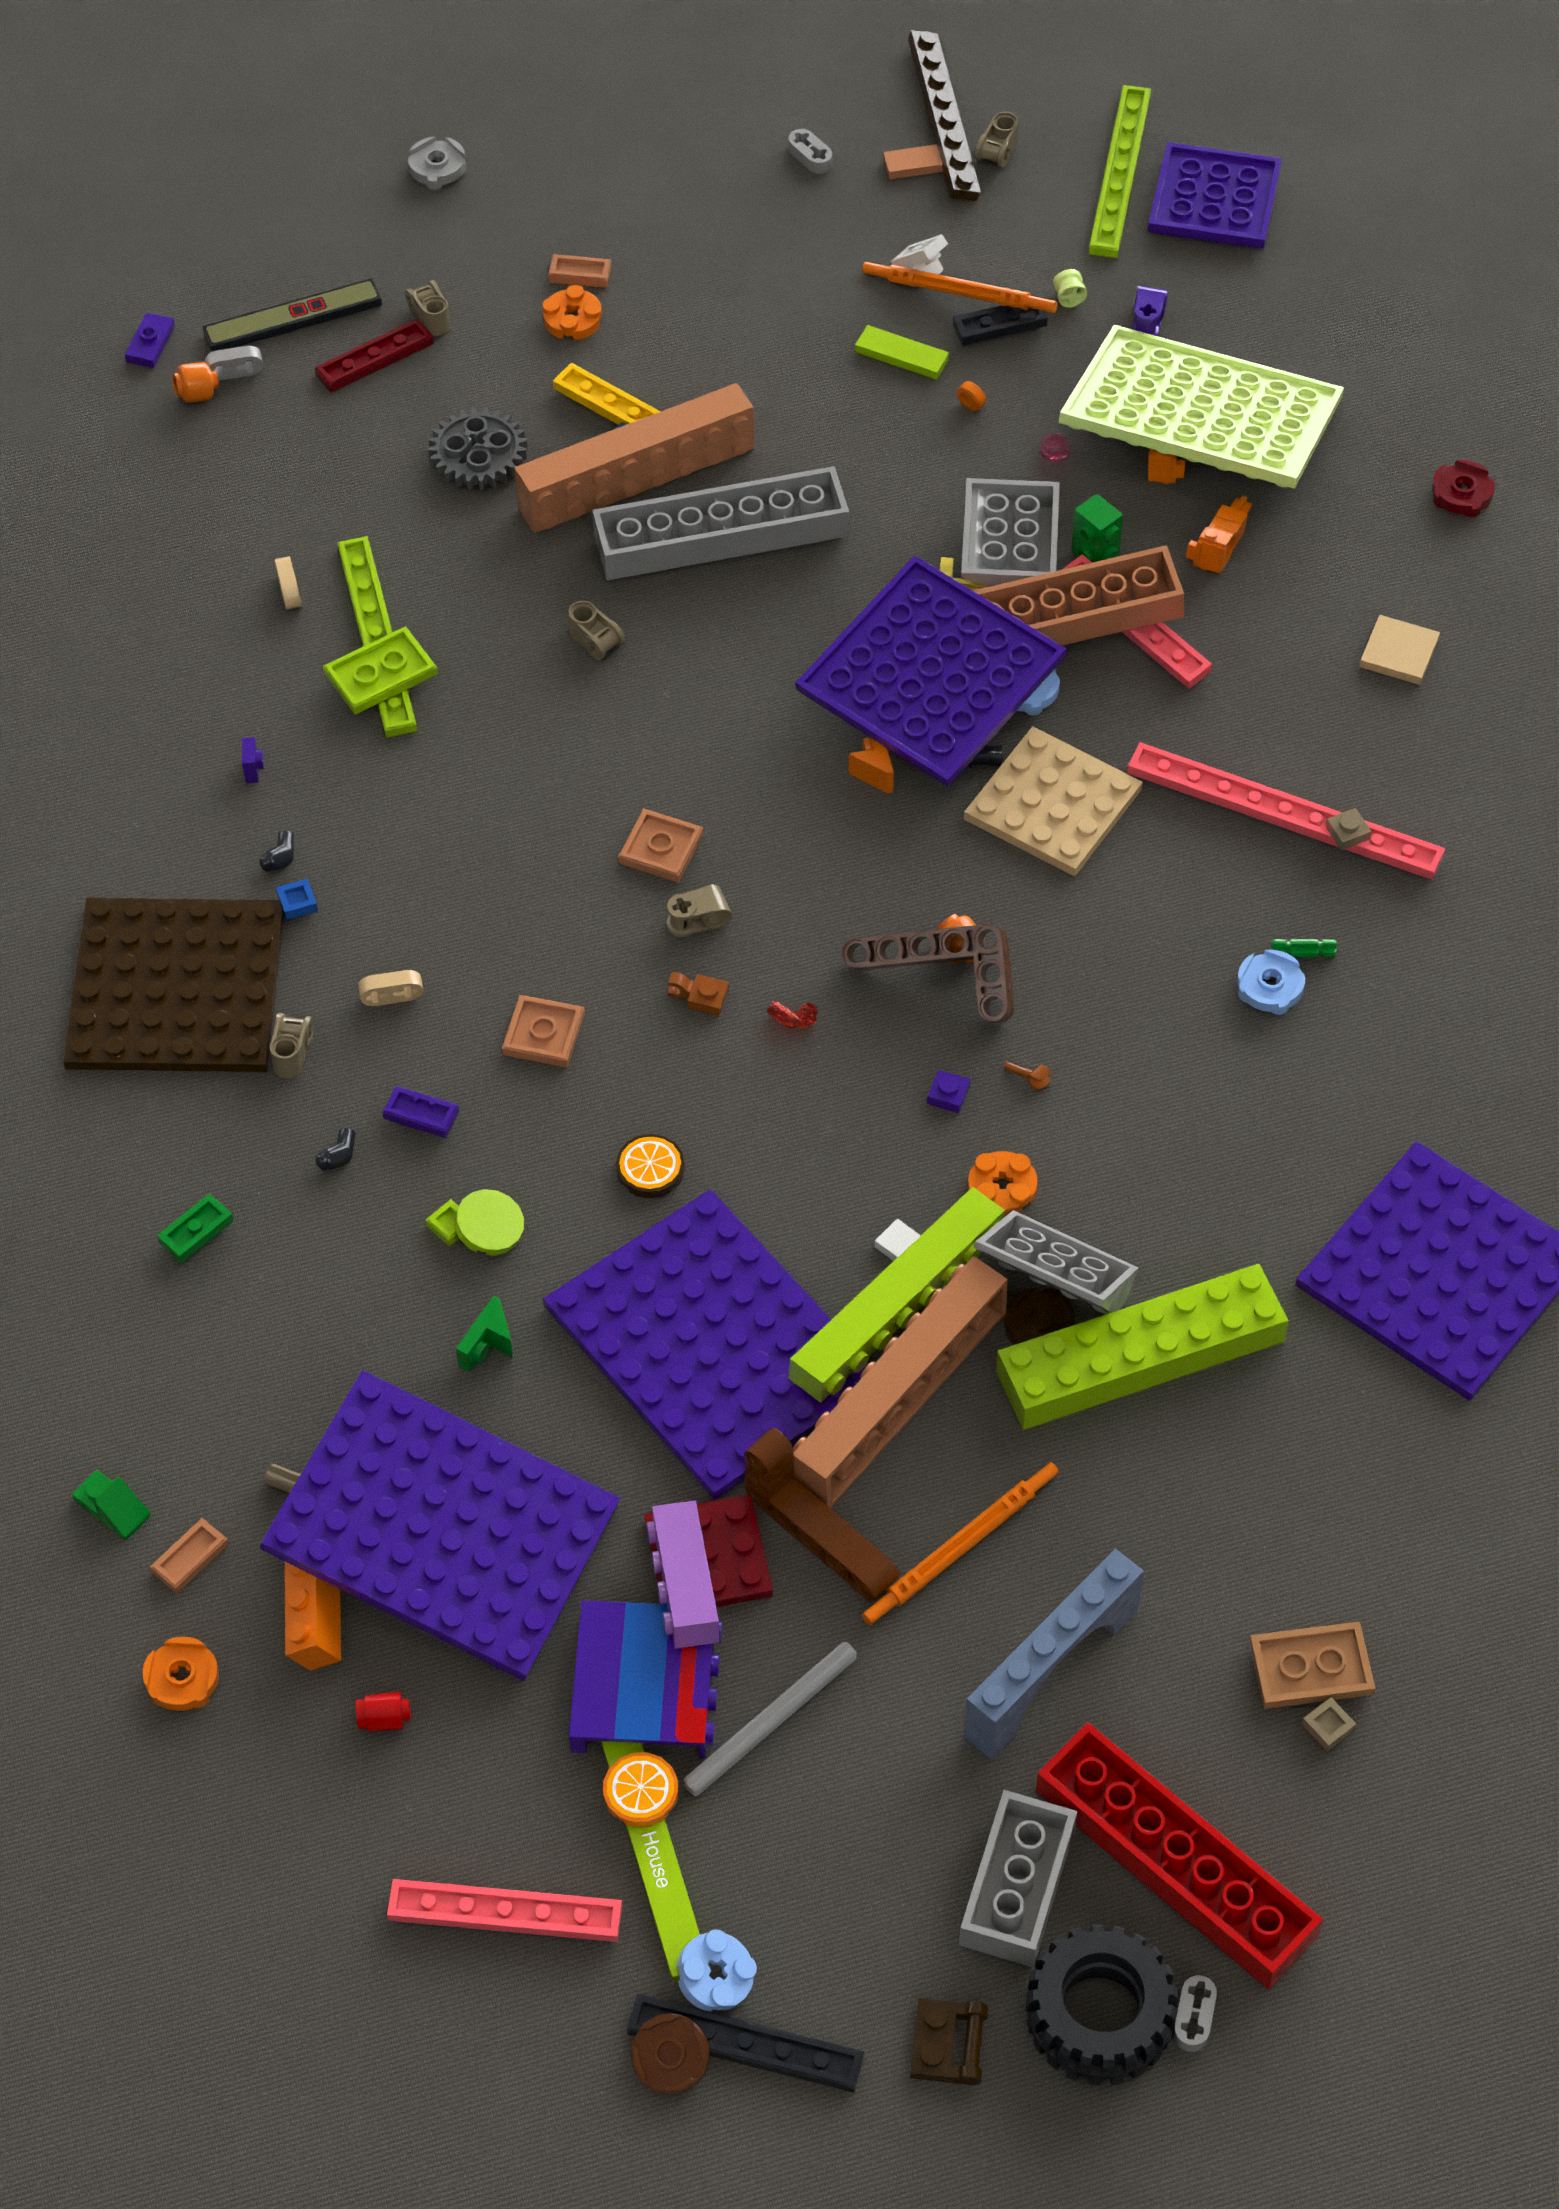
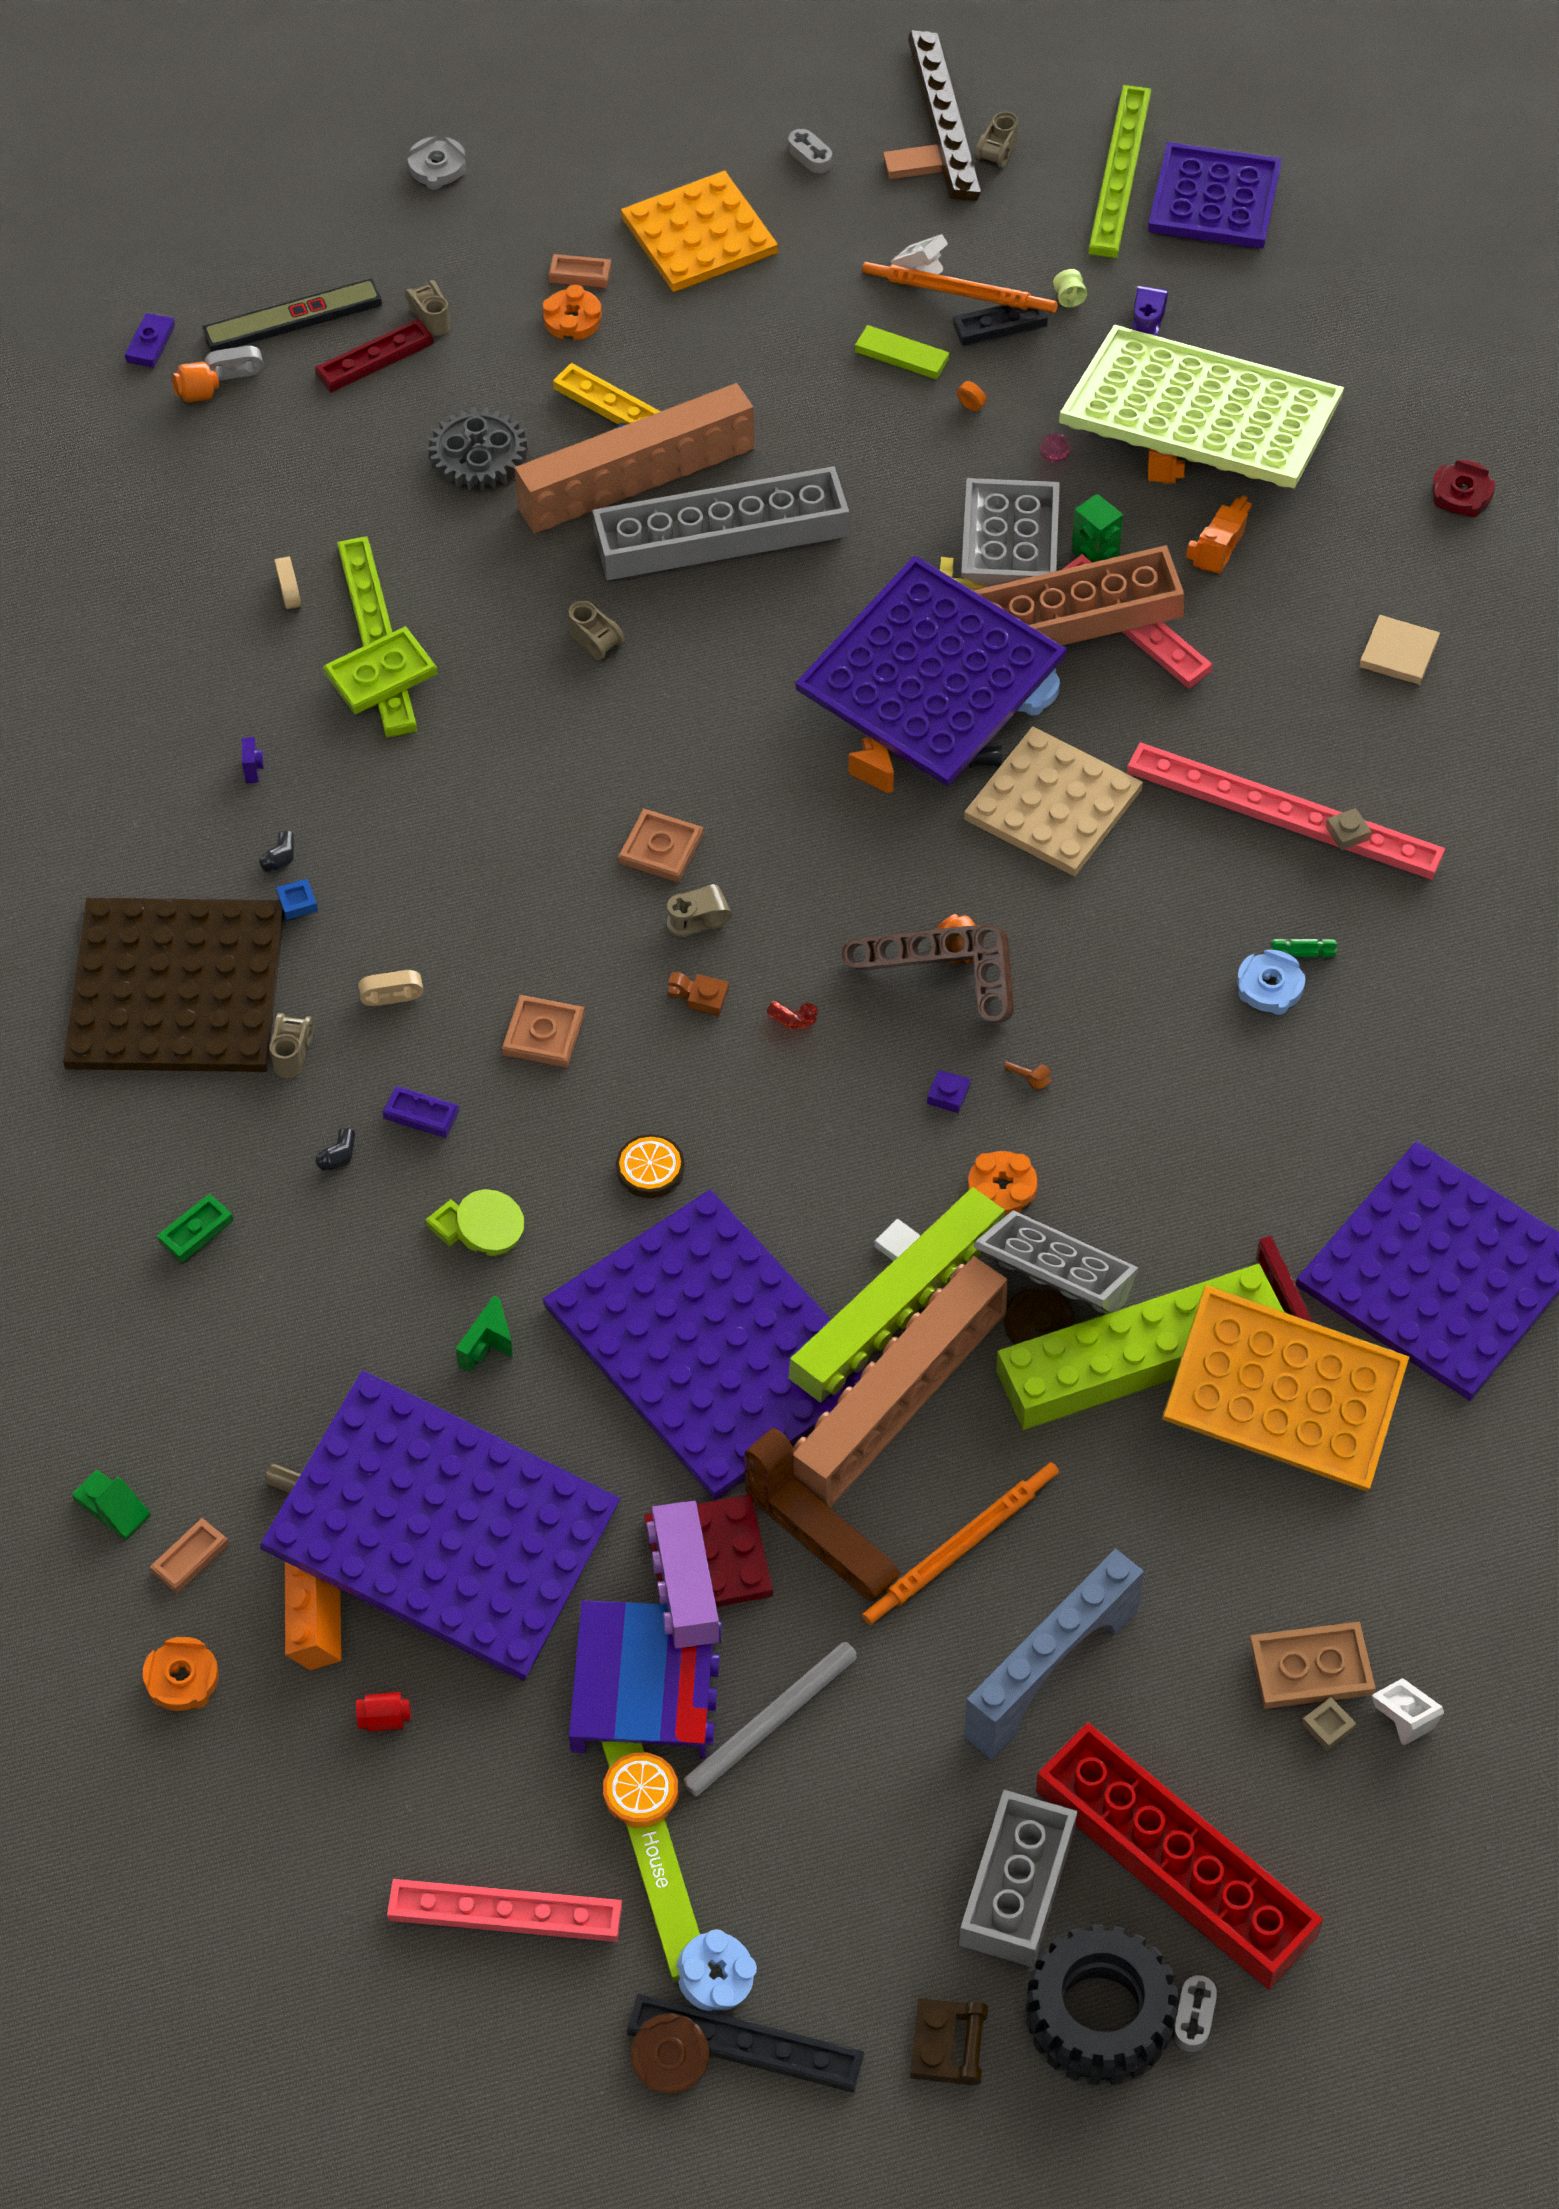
(699, 231): none -> light orange plate
(1280, 1279): none -> dark red tile
(1286, 1388): none -> light orange plate
(1409, 1709): none -> white slope

